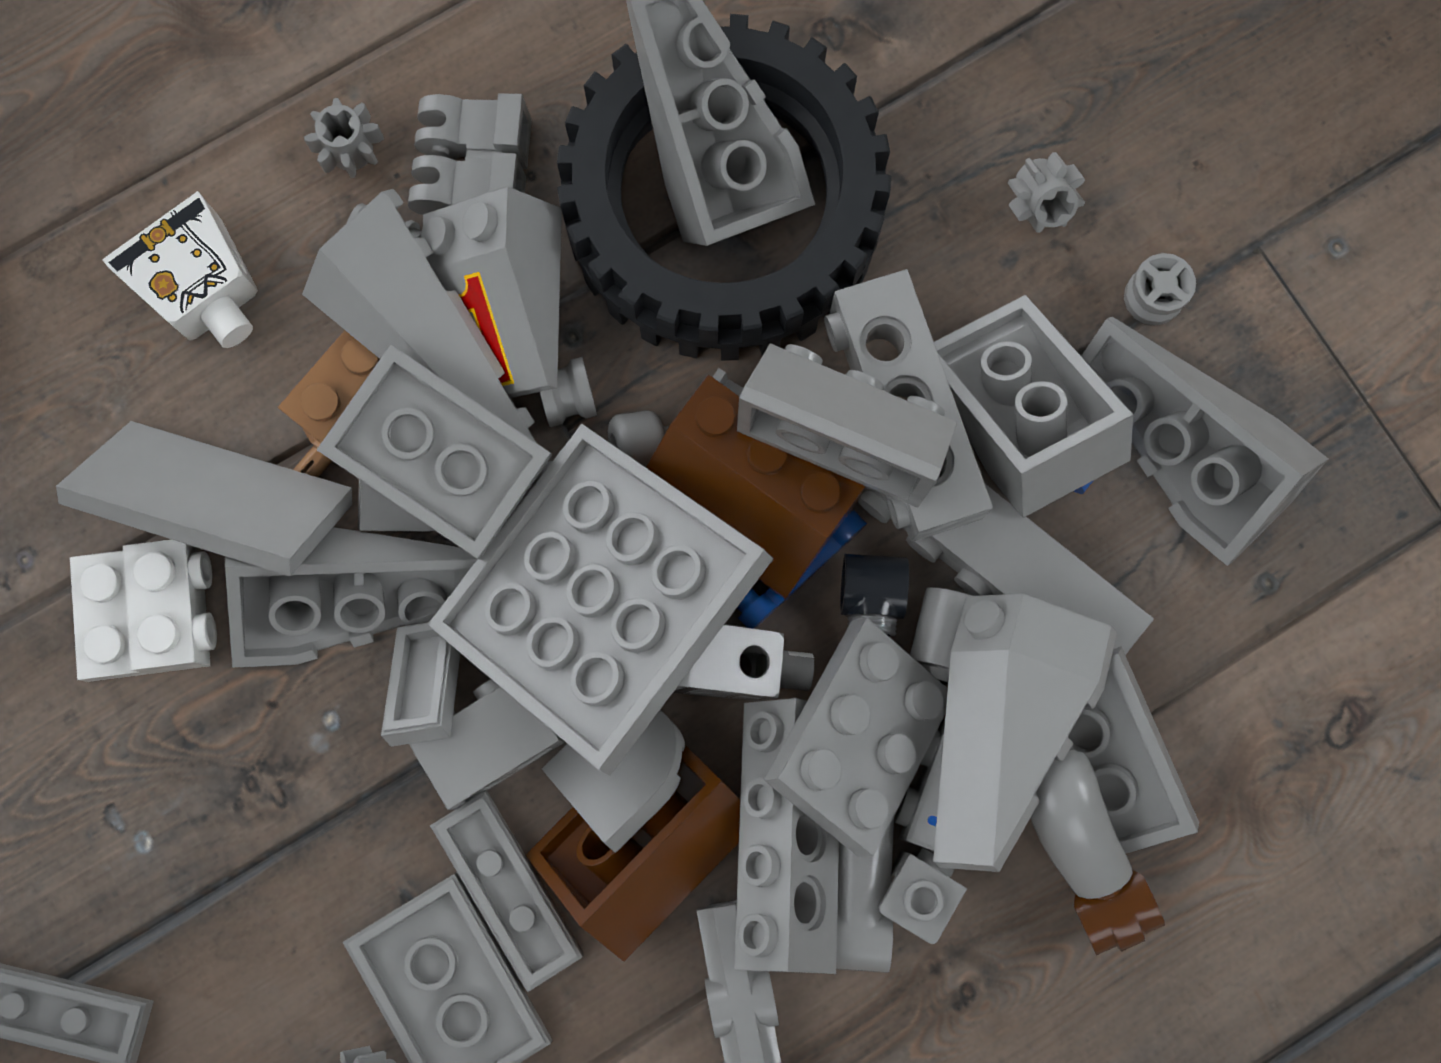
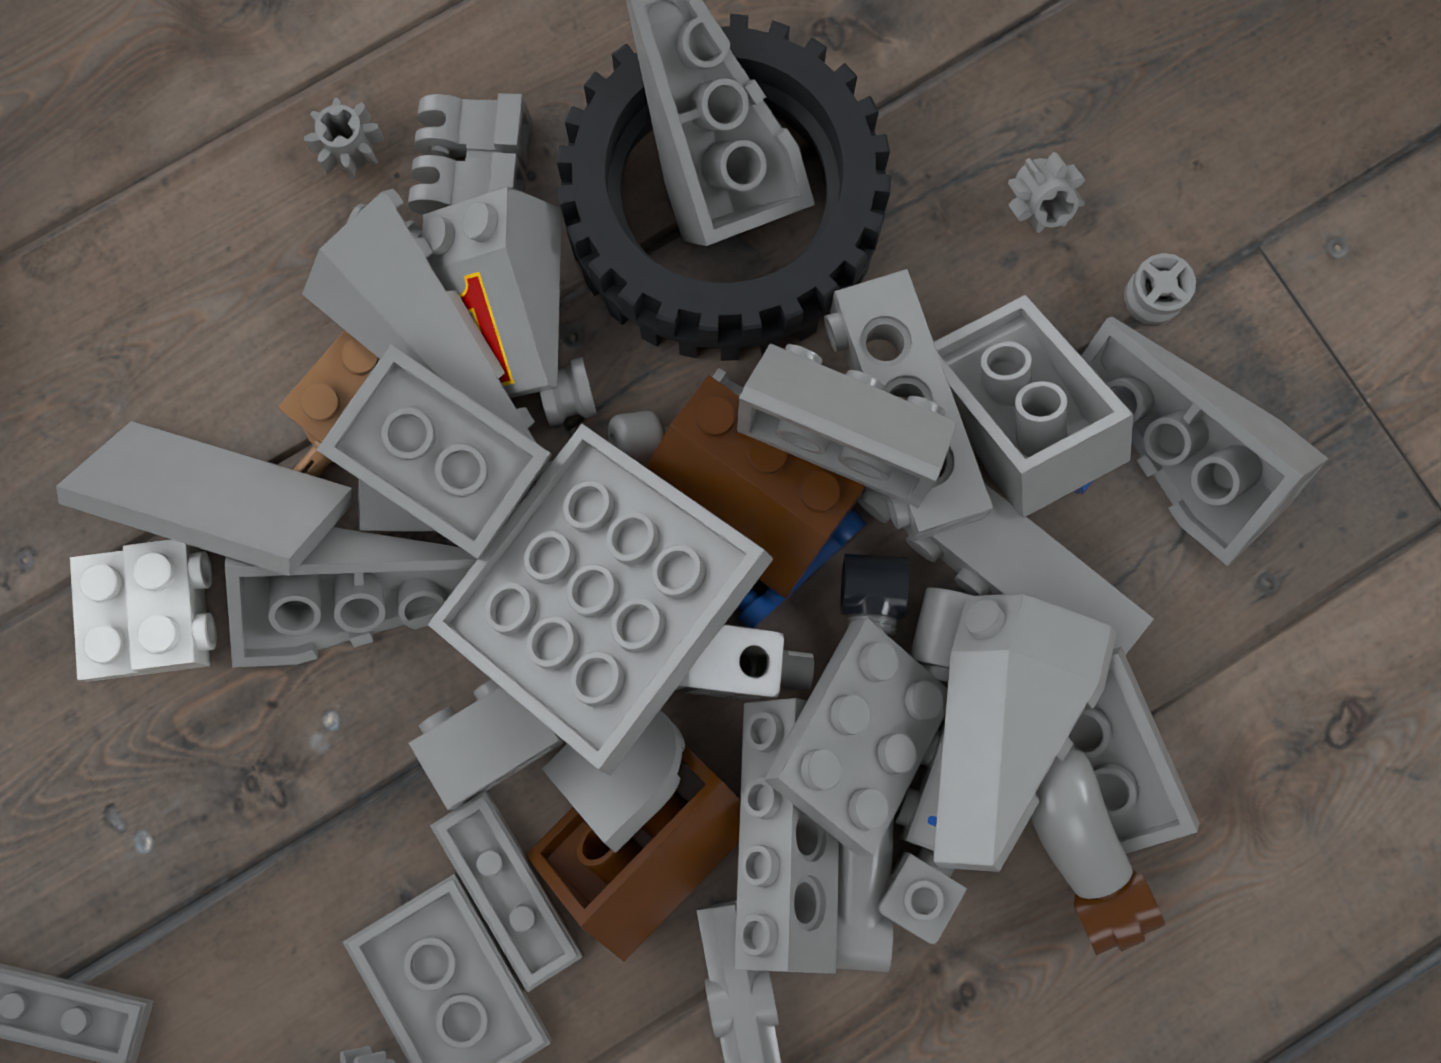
(189, 272): white torso -> none
(420, 687): light grey tile -> none

